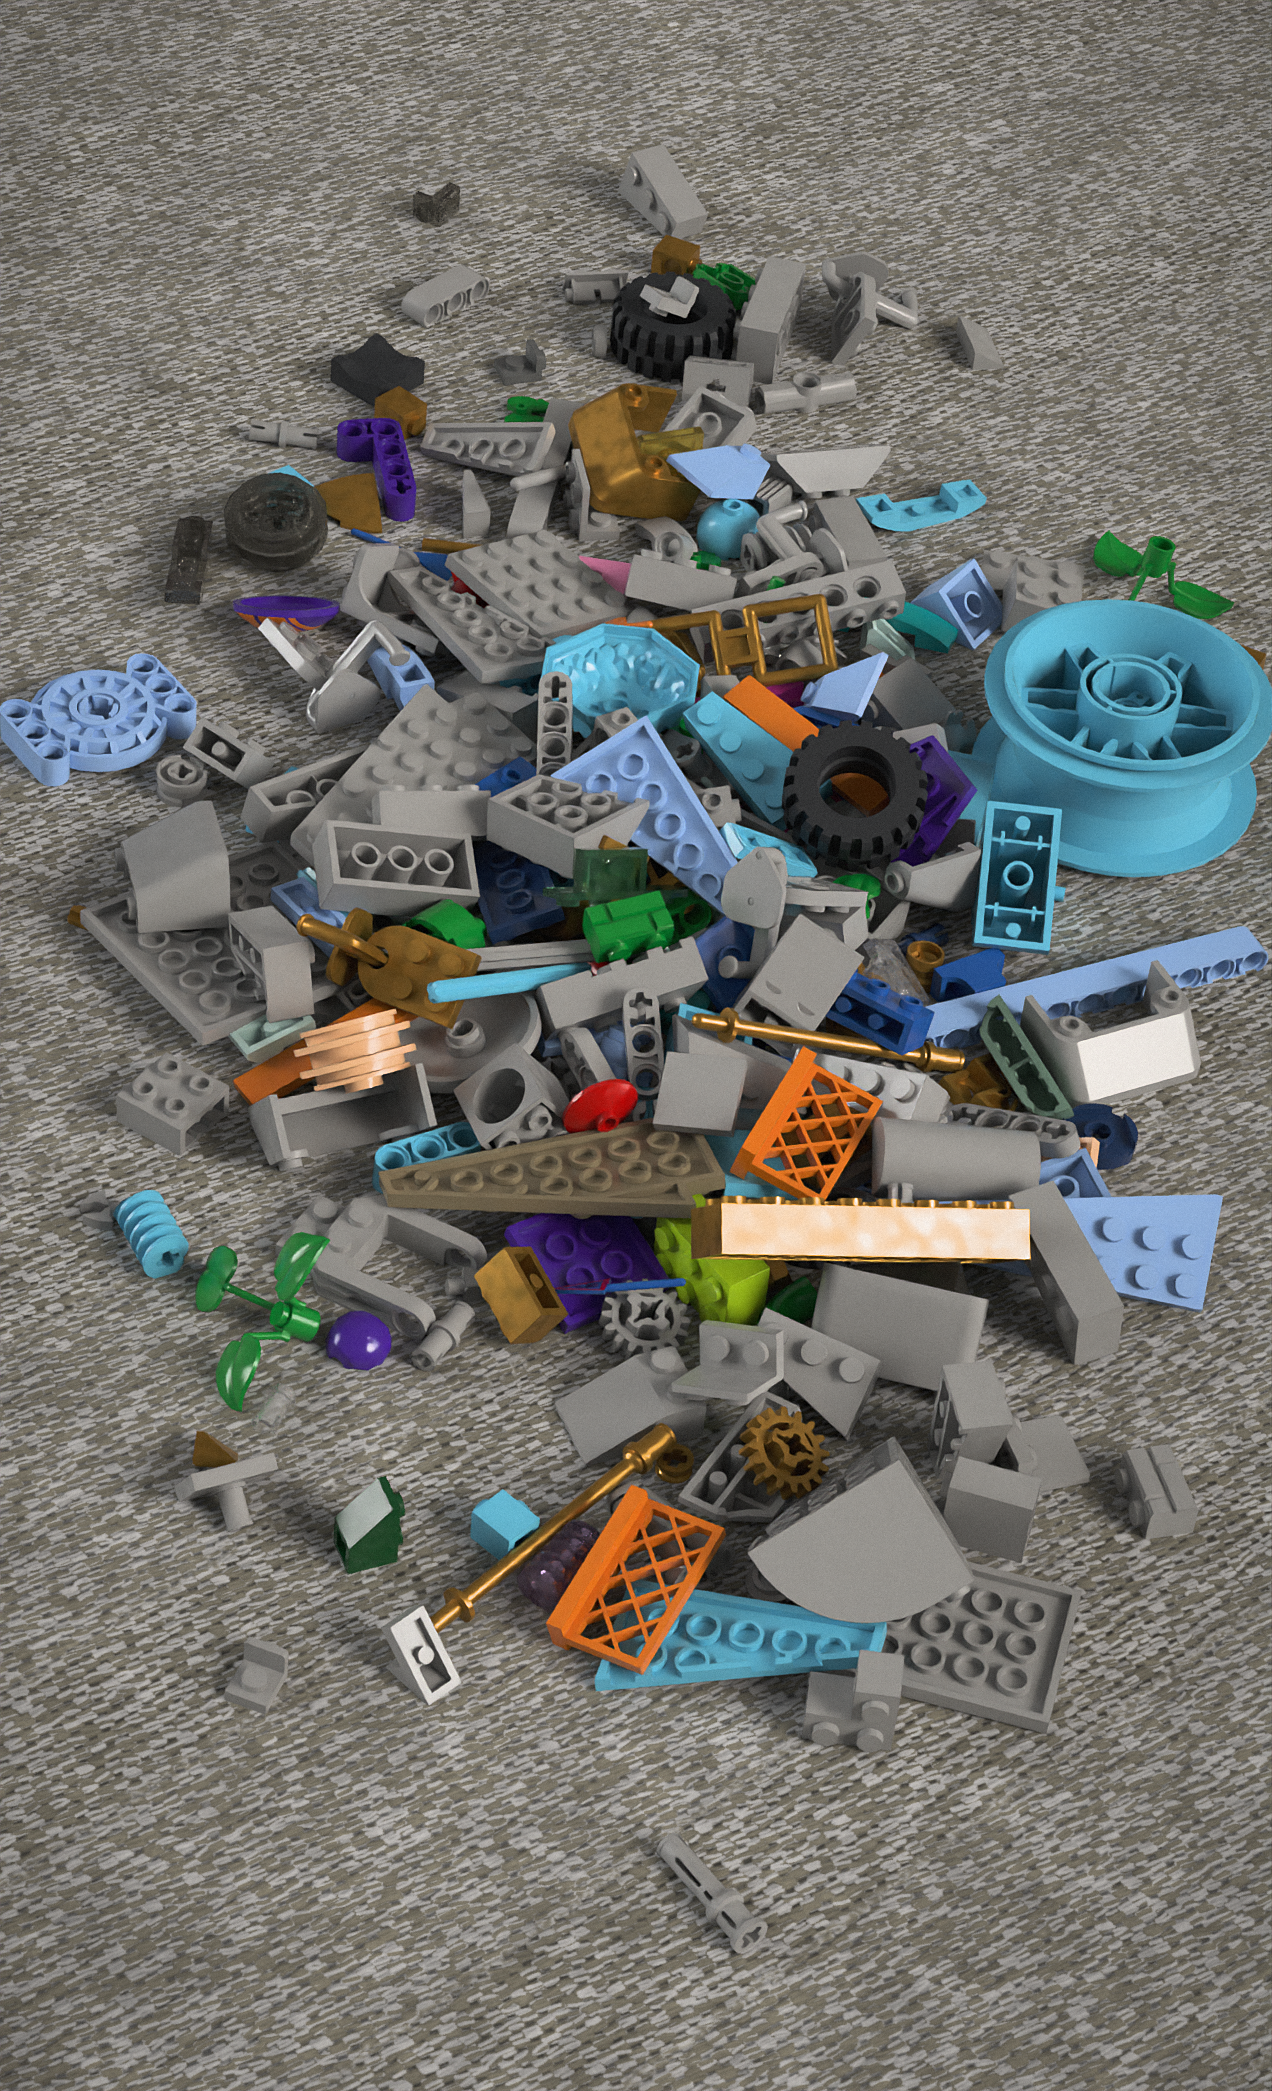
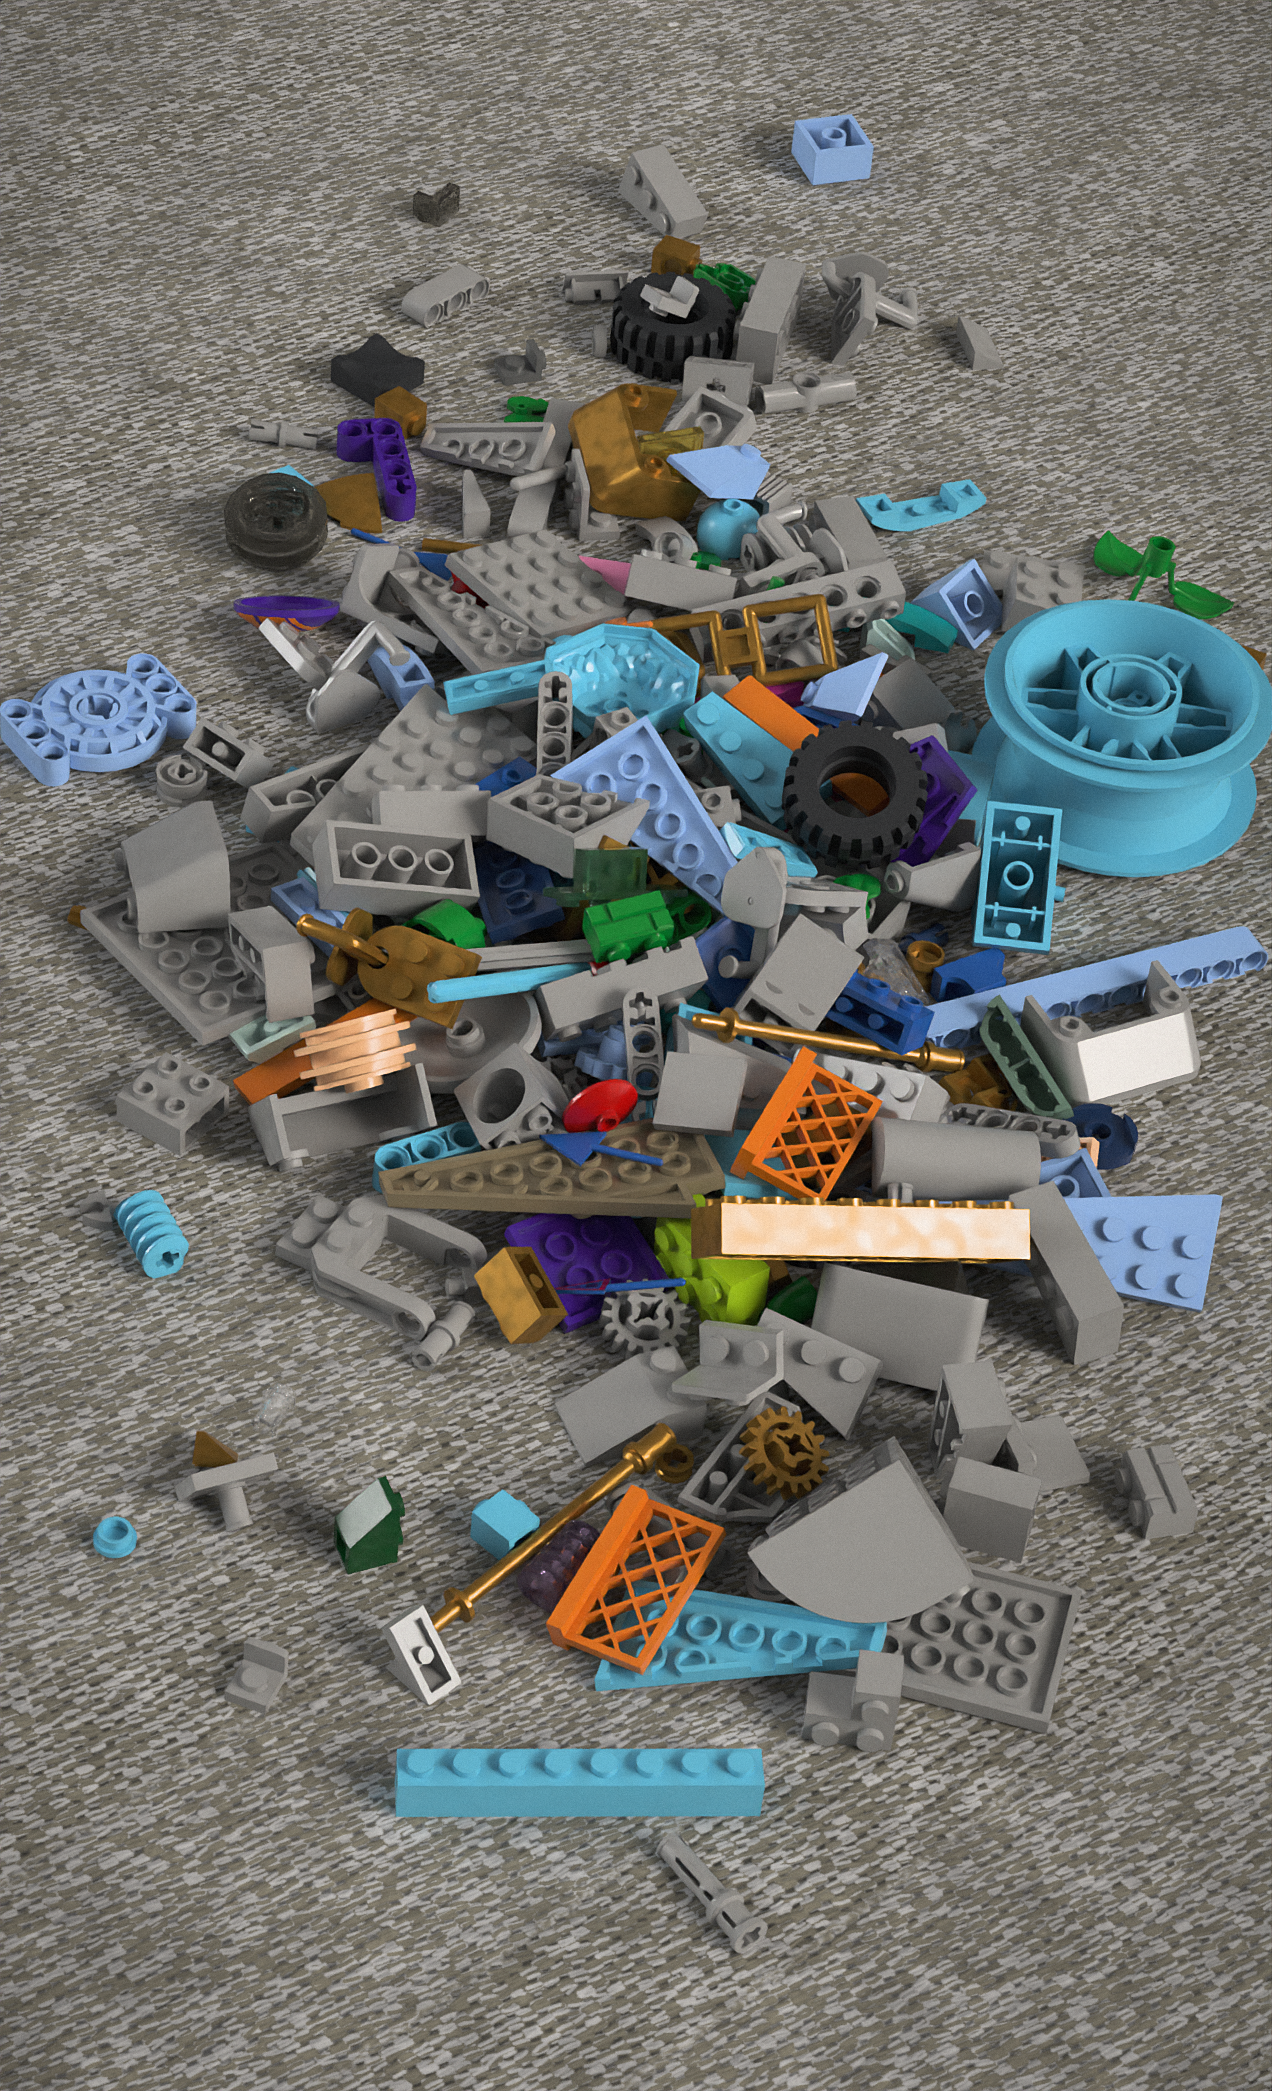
(114, 1537): none -> medium azure plate
(189, 561): clear smoke slope -> none
(289, 1317): green plant -> none
(358, 1340): dark purple hair -> none
(495, 687): none -> medium azure tile
(578, 1782): none -> medium azure brick
(580, 1146): none -> blue piece
(586, 1059): light grey beam -> none
(827, 468): light grey wedge -> none
(832, 149): none -> light blue brick

